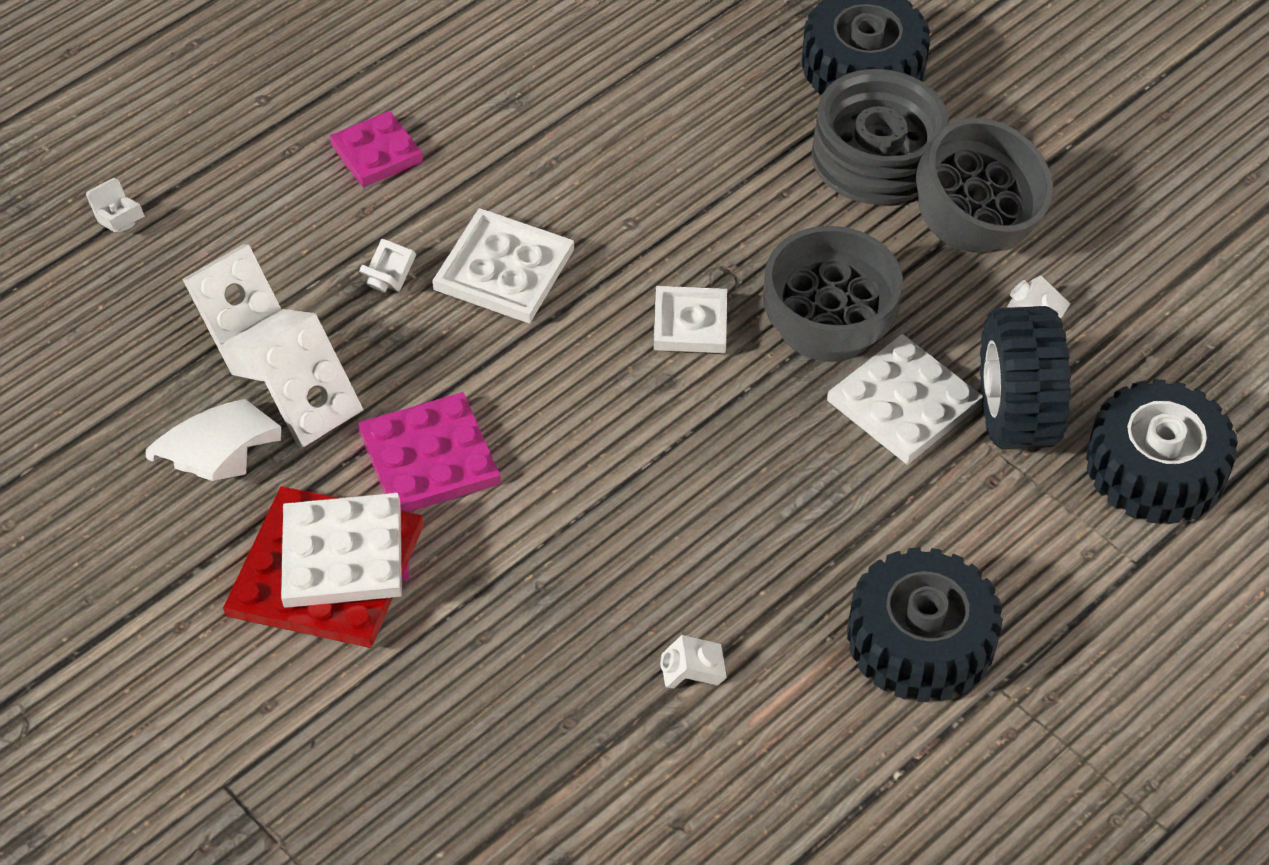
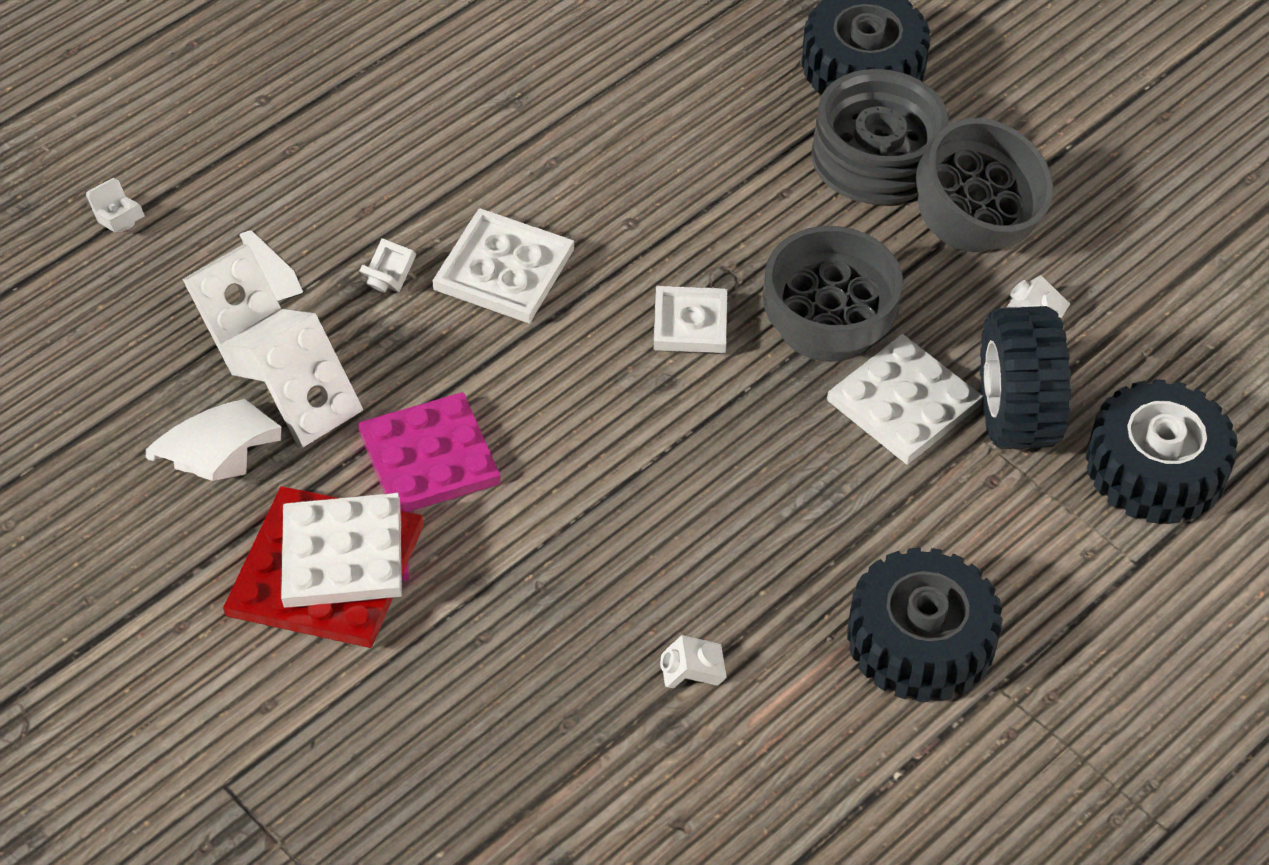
(276, 271): none -> white sticker
(376, 148): dark pink plate -> none

